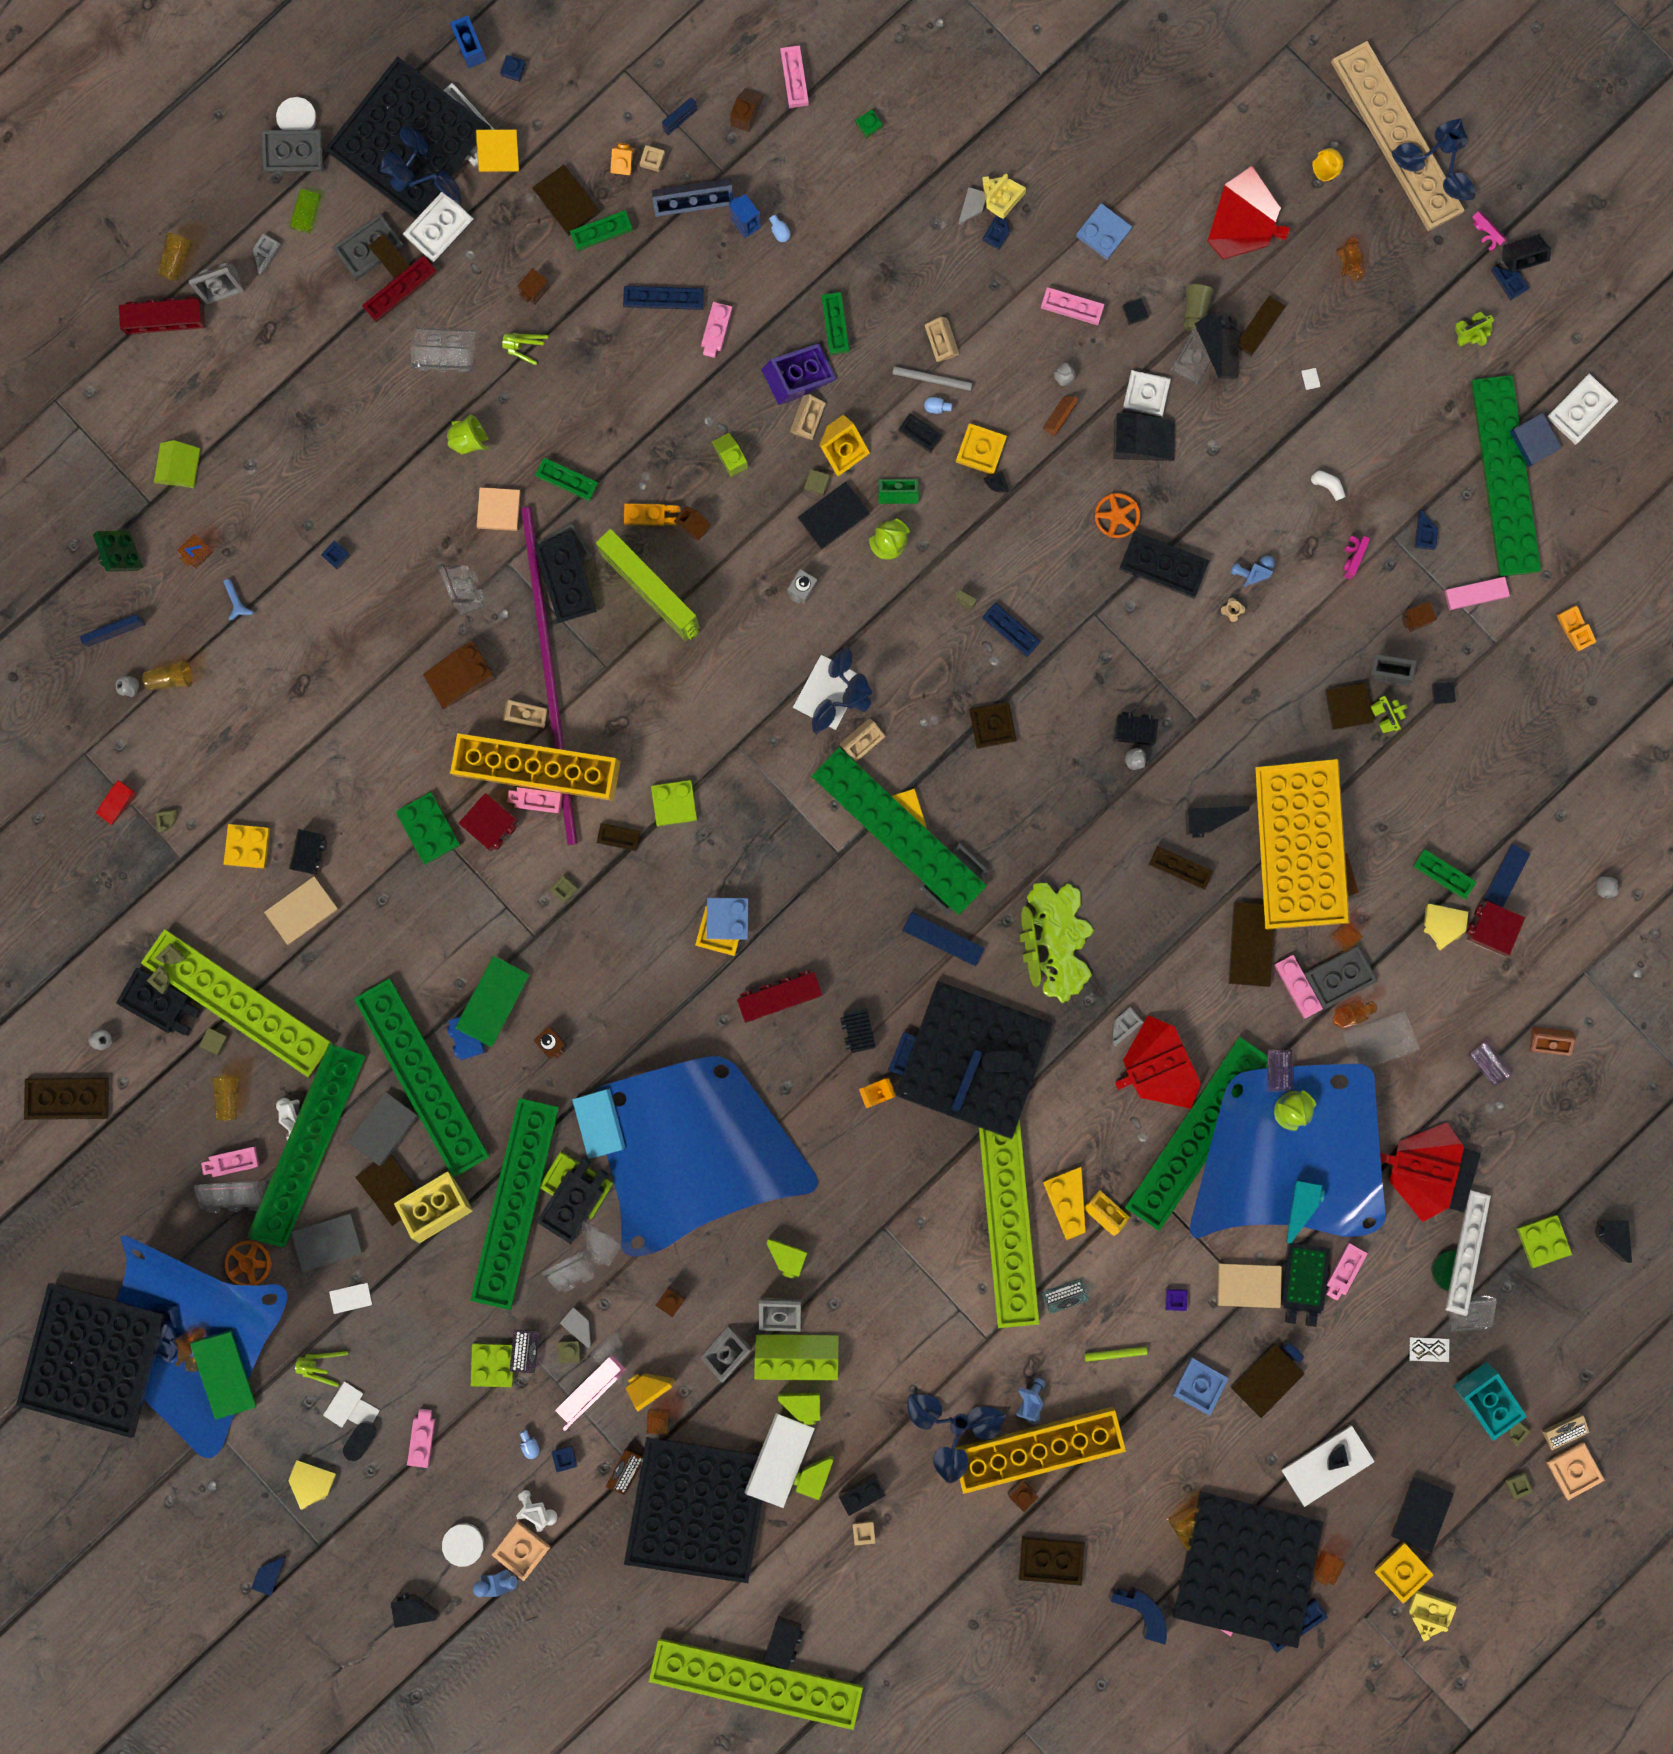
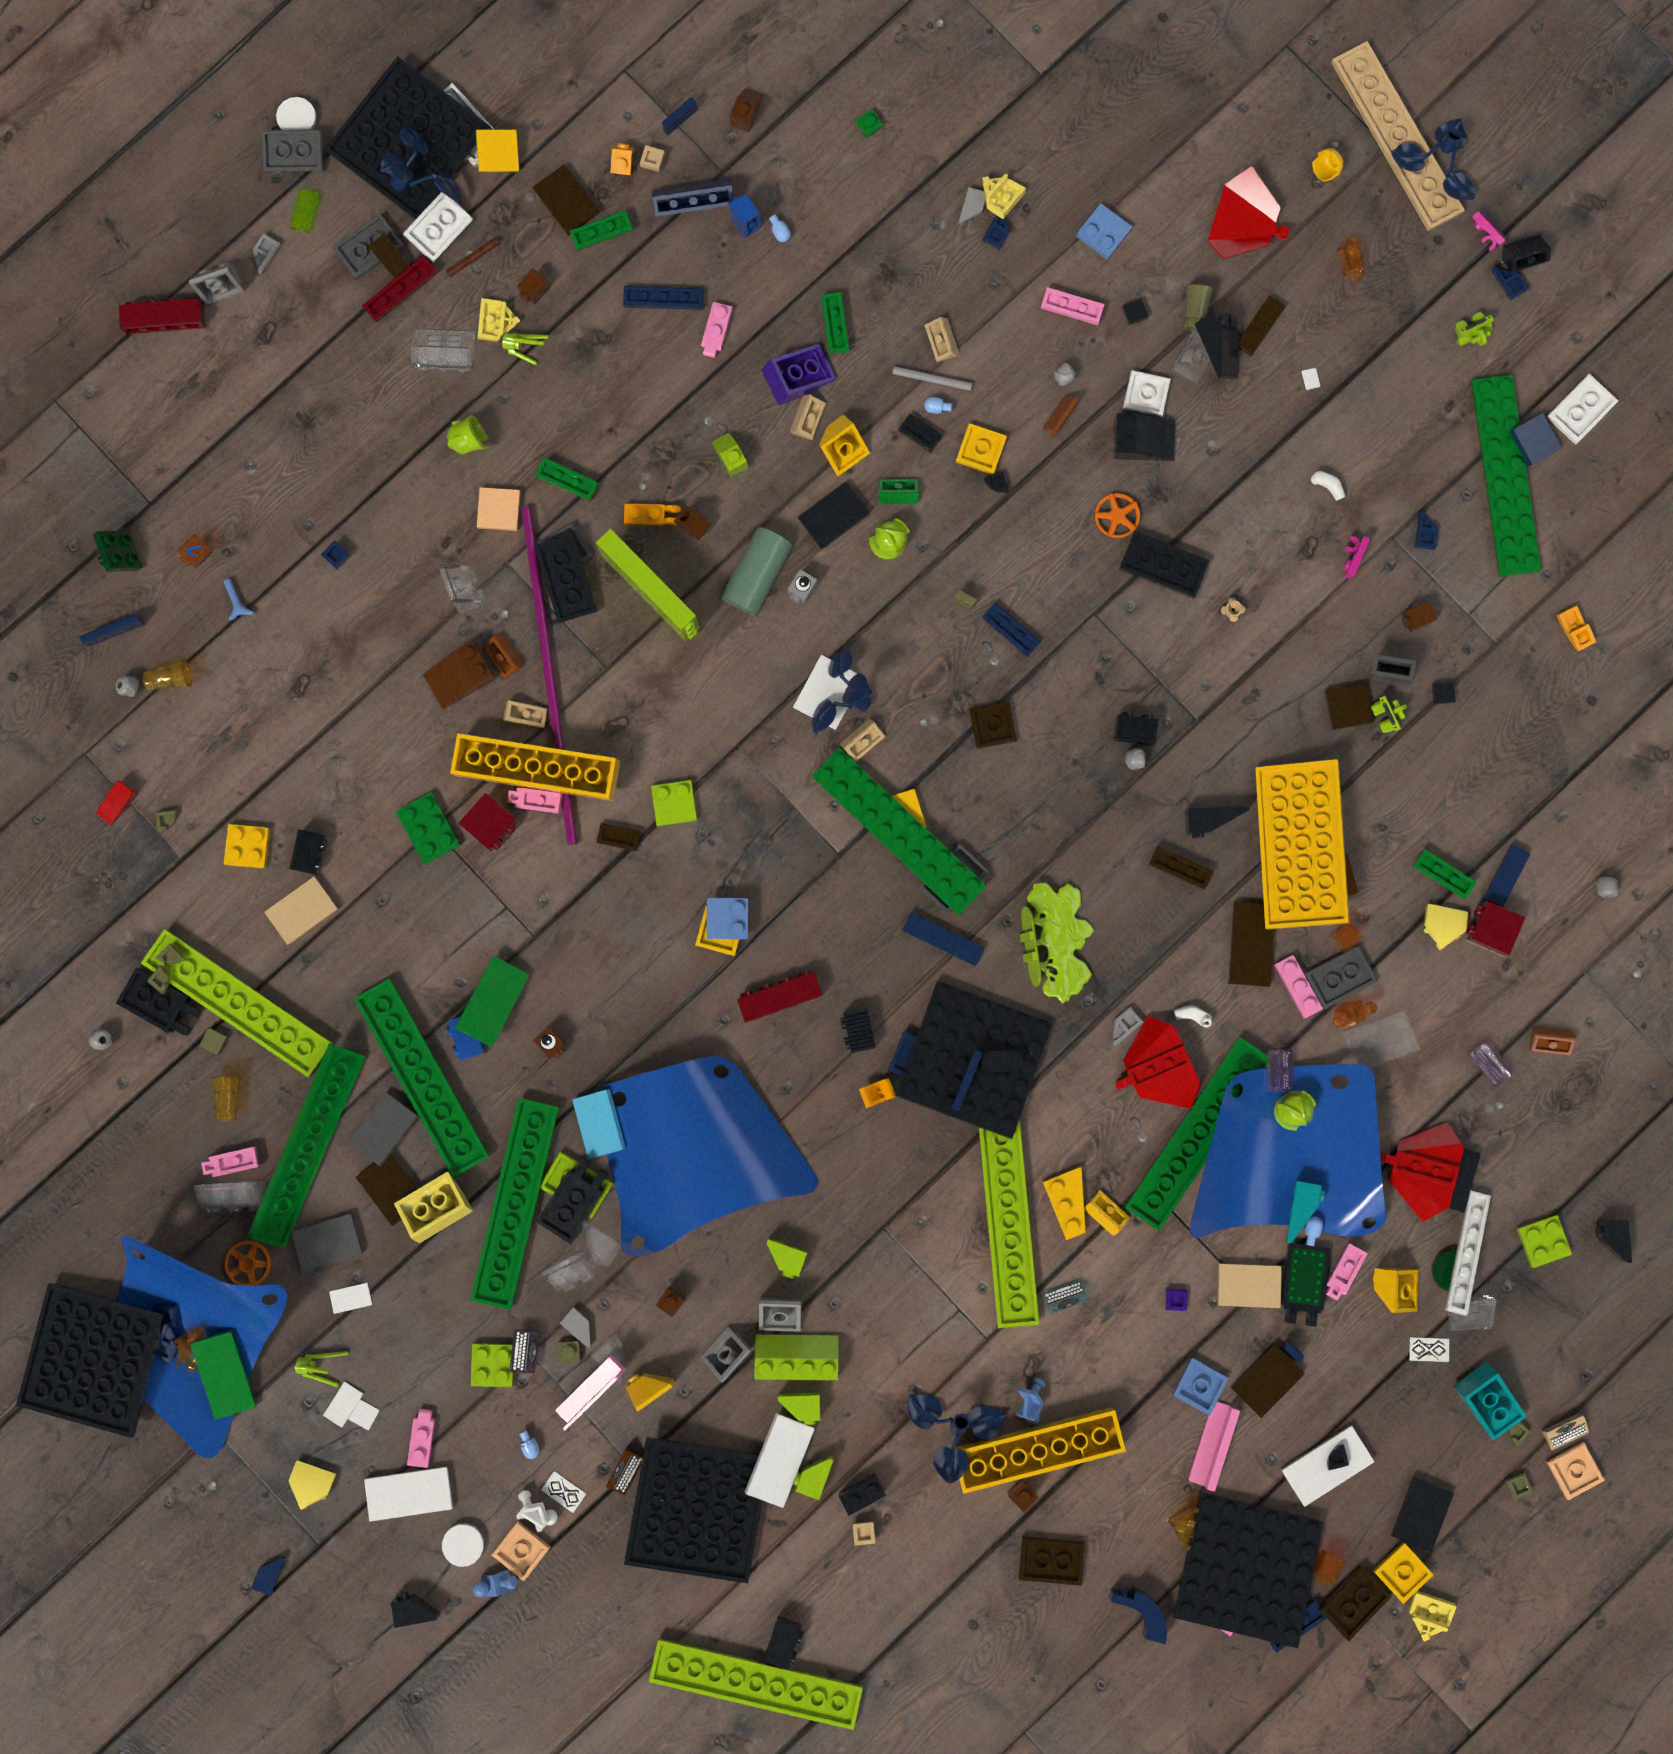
(66, 1098): dark brown tile -> none
(174, 255): clear yellow plant -> none
(177, 464): lime slope -> none
(288, 1113): white piece -> none
(359, 1441): black tile -> none
(408, 1493): none -> white tile
(468, 41): blue brick -> none
(472, 257): none -> copper bar
(495, 320): none -> light yellow slope
(503, 656): none -> dark orange slope
(513, 68): dark blue plate -> none
(563, 1492): none -> white sticker
(564, 889): olive tile -> none
(564, 1458): dark blue plate -> none
(658, 1421): clear orange brick -> none
(757, 571): none -> sand green brick
(794, 76): bright pink plate -> none
(816, 482): olive tile -> none
(1112, 1354): lime bar -> none
(1195, 1013): none -> white arm
(1214, 1446): none -> bright pink panel
(1256, 573): medium blue piece -> none
(1313, 1230): none -> light blue cylinder
(1354, 1602): none -> dark brown tile
(1397, 1288): none -> yellow slope
(1477, 593): bright pink tile -> none

